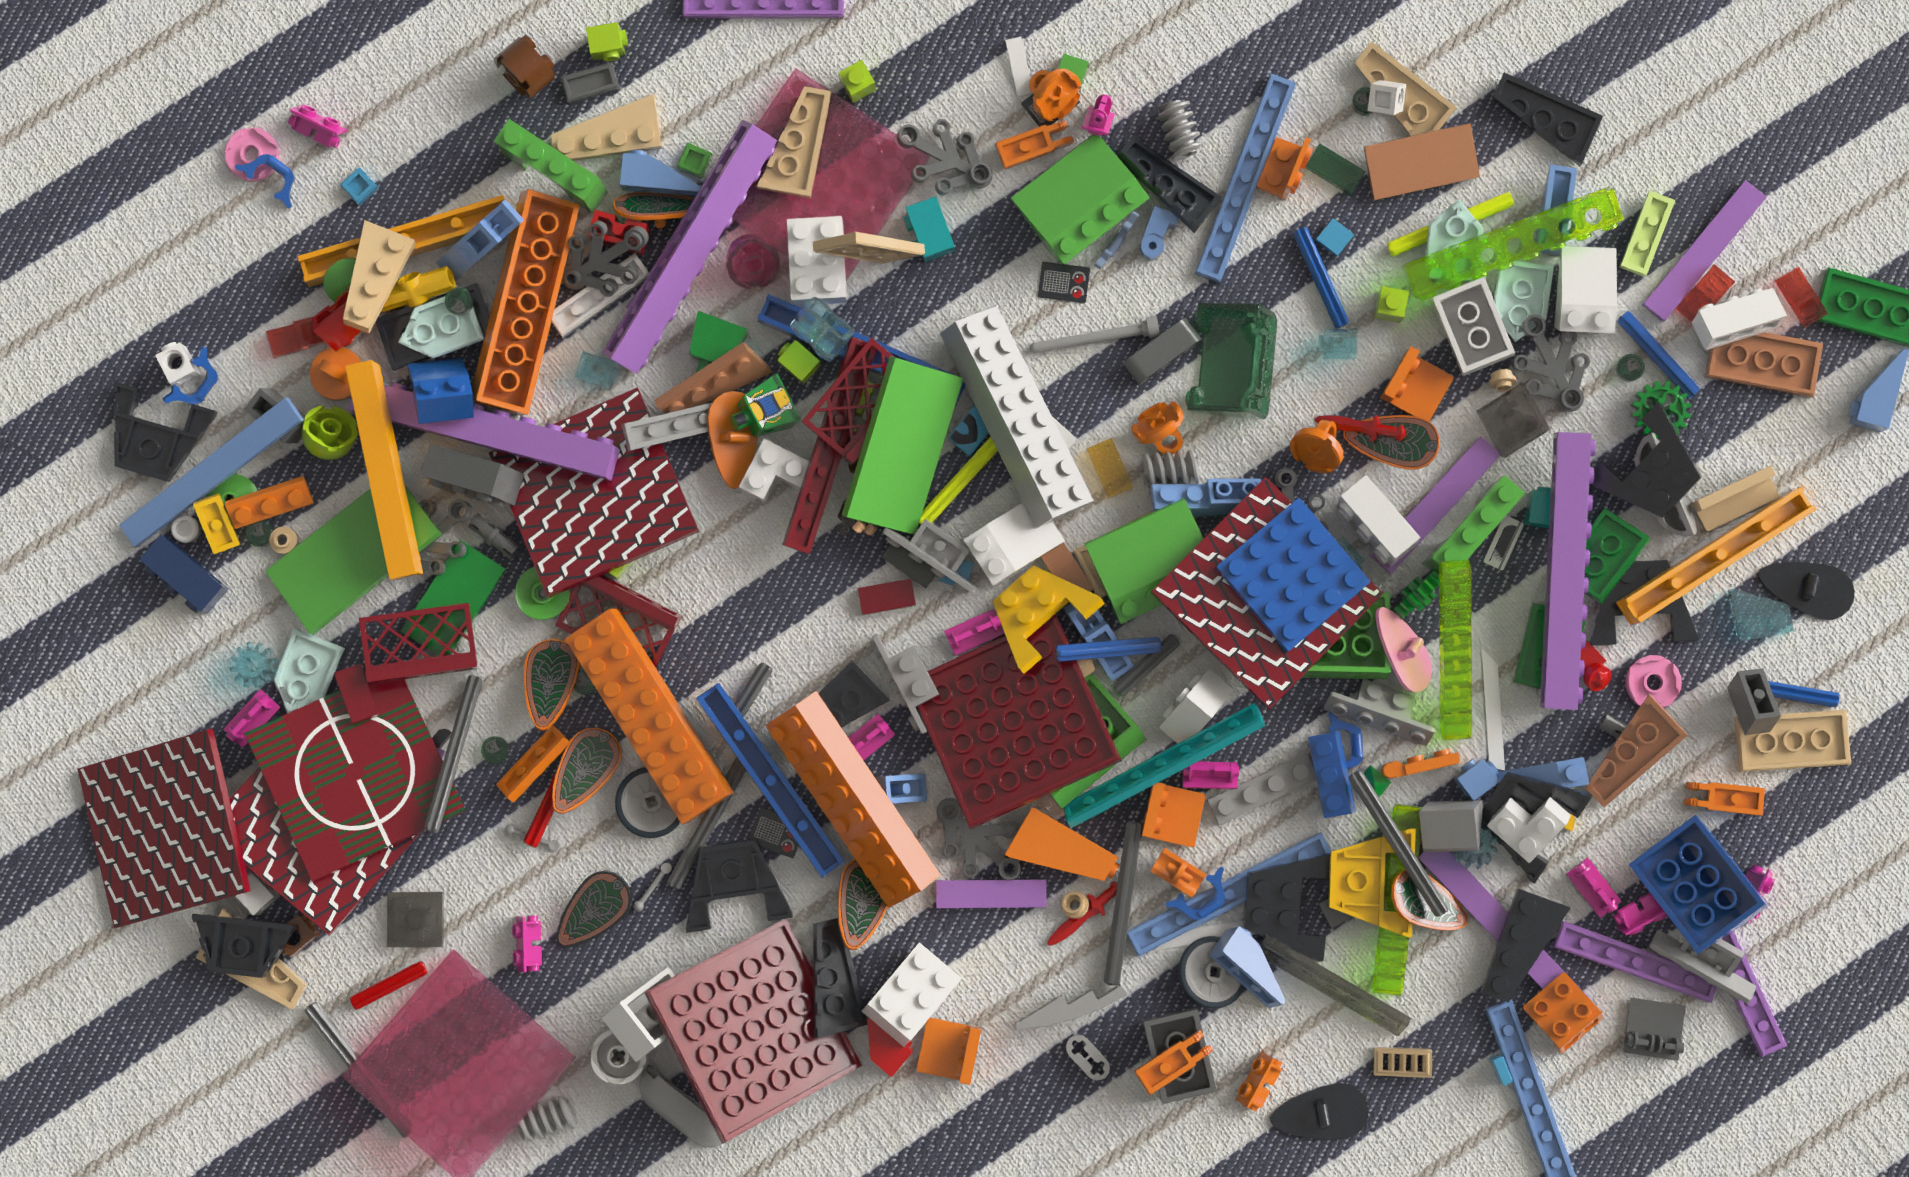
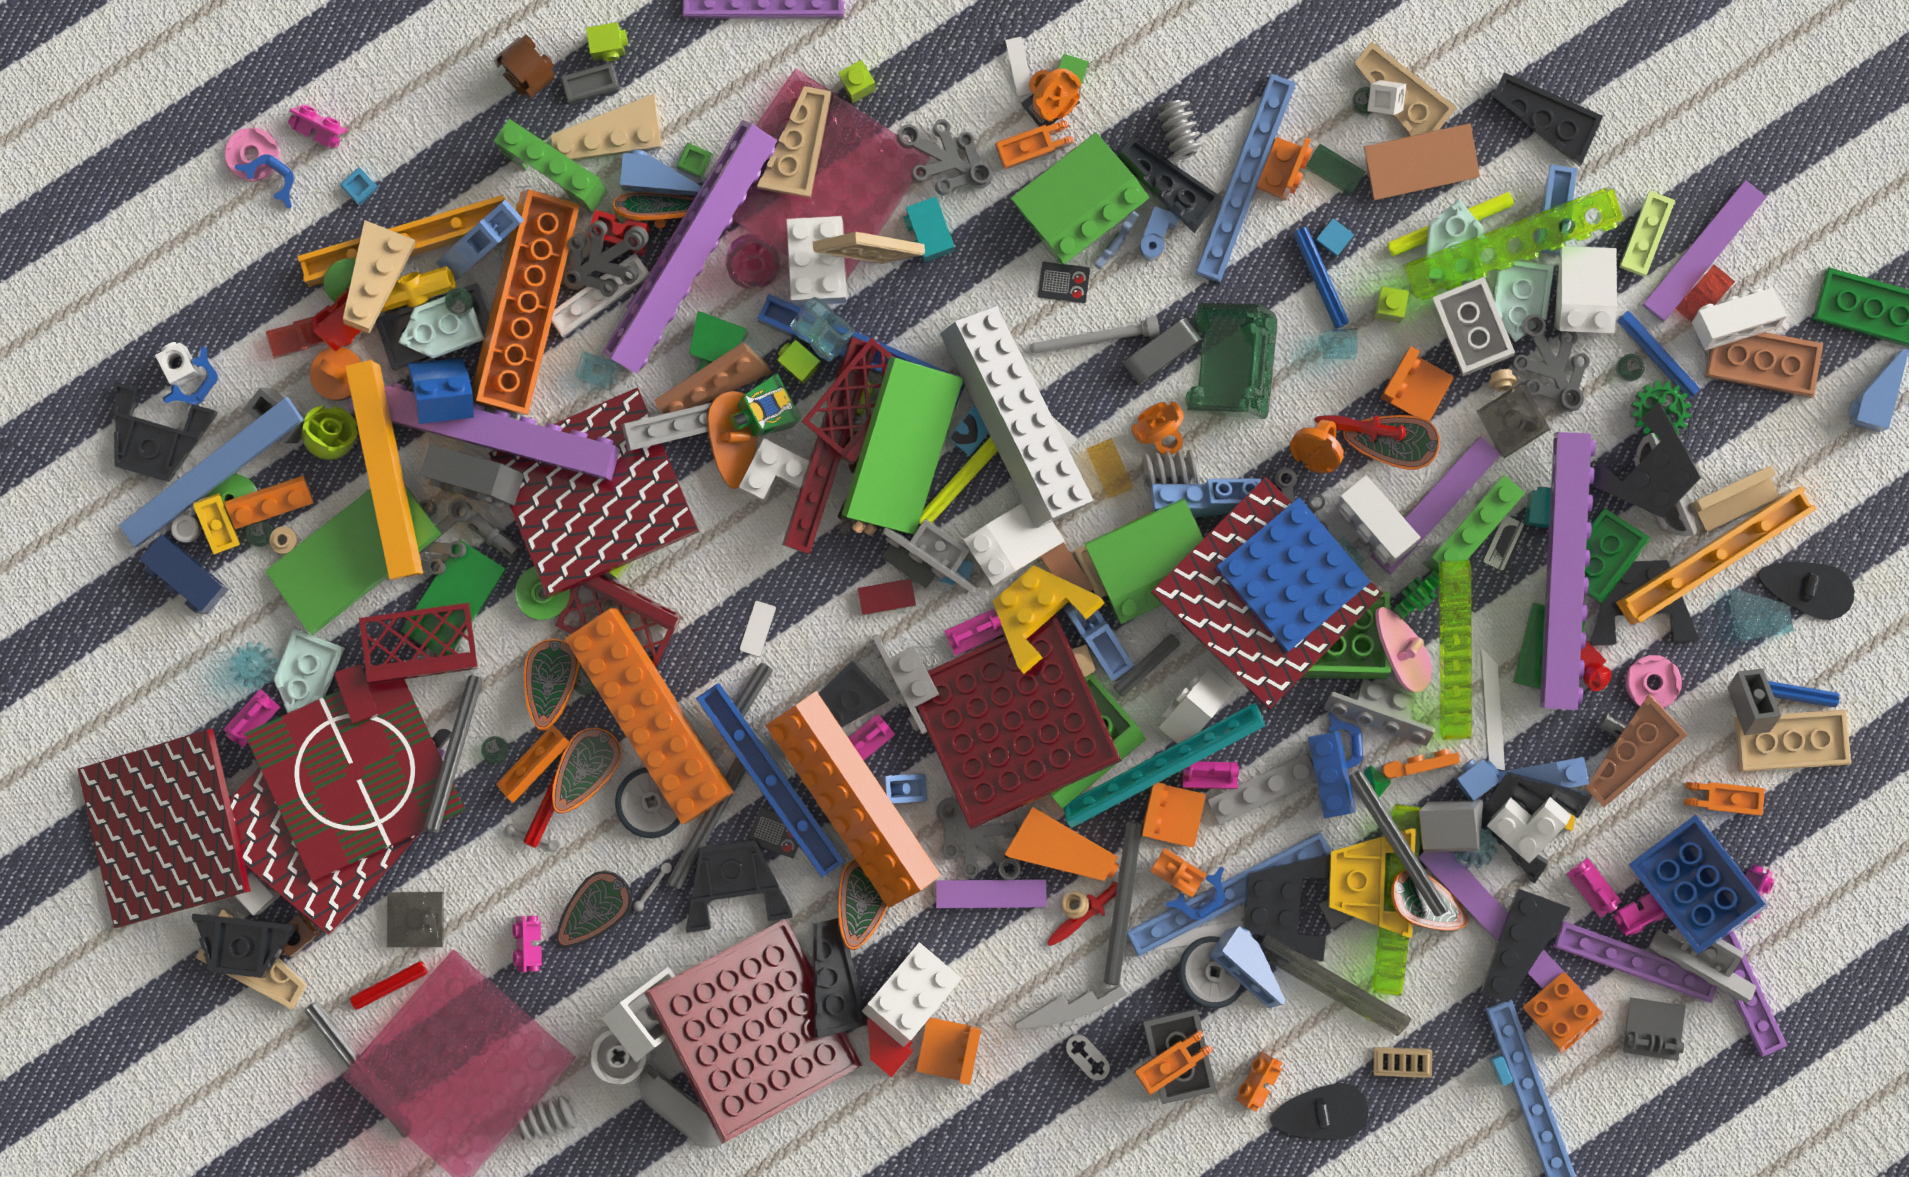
(757, 628): none -> white sticker
(1099, 118): dark pink hinge -> none
(1108, 649): blue axle -> none
(1801, 296): clear red slope -> none

